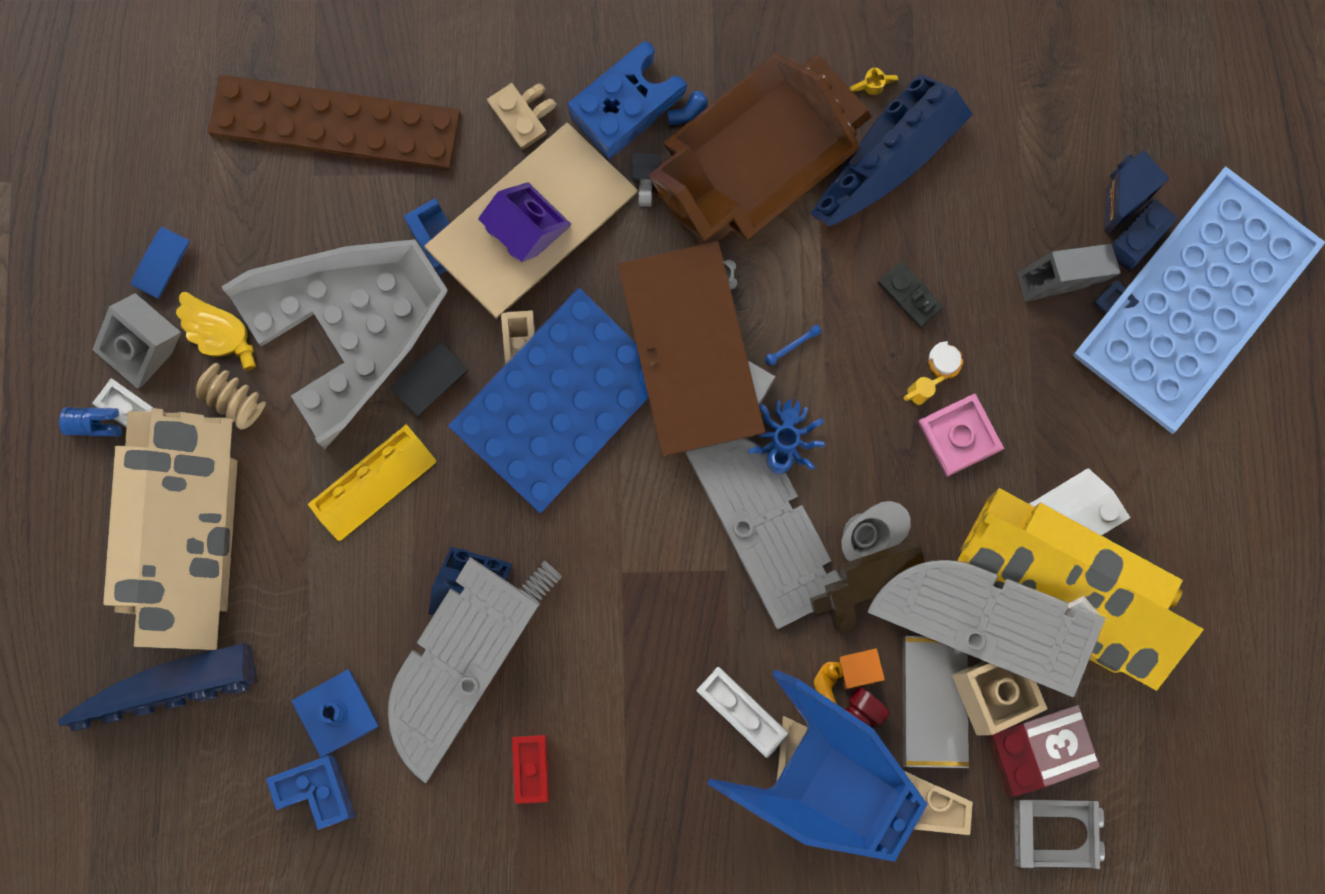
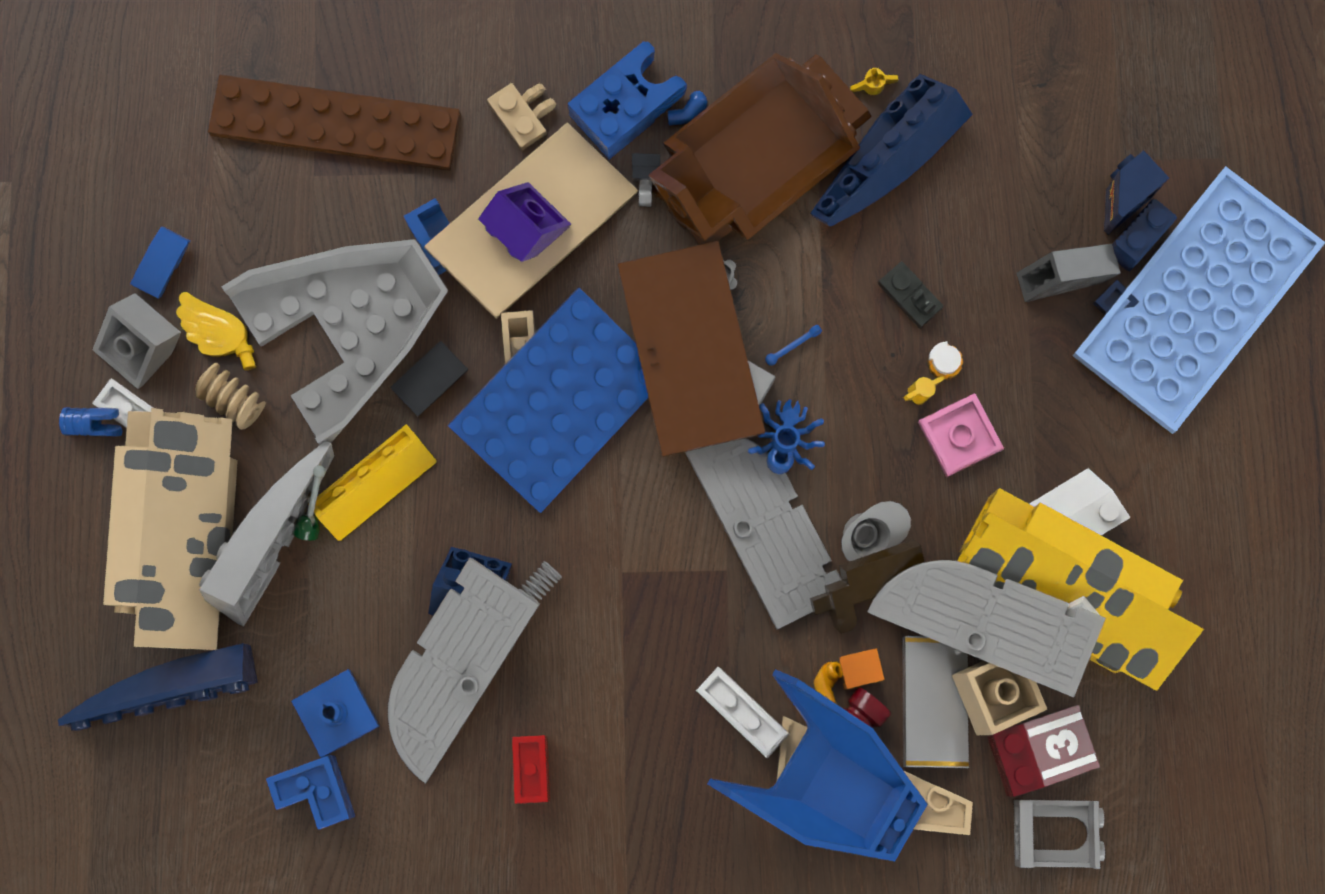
(250, 556): none -> light grey wedge
(307, 526): none -> hinge

